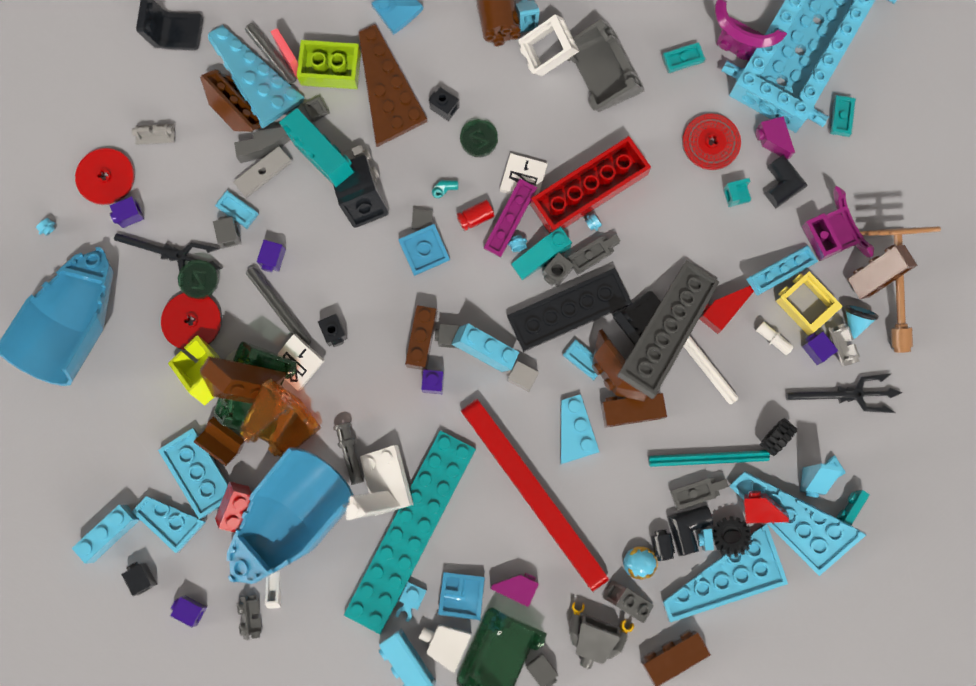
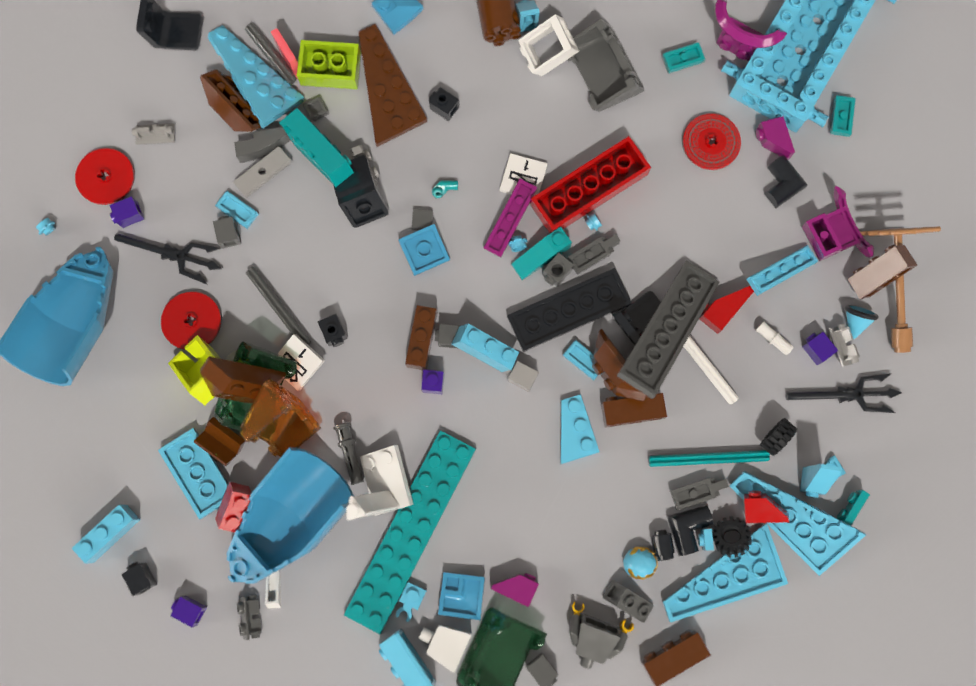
(168, 523): medium azure wing -> none
(198, 279): clear green tile -> none
(271, 256): dark purple brick -> none
(475, 215): red piece -> none
(478, 138): clear green tile -> none
(535, 495): red beam -> none
(737, 192): teal panel -> none
(820, 291): light yellow window -> none

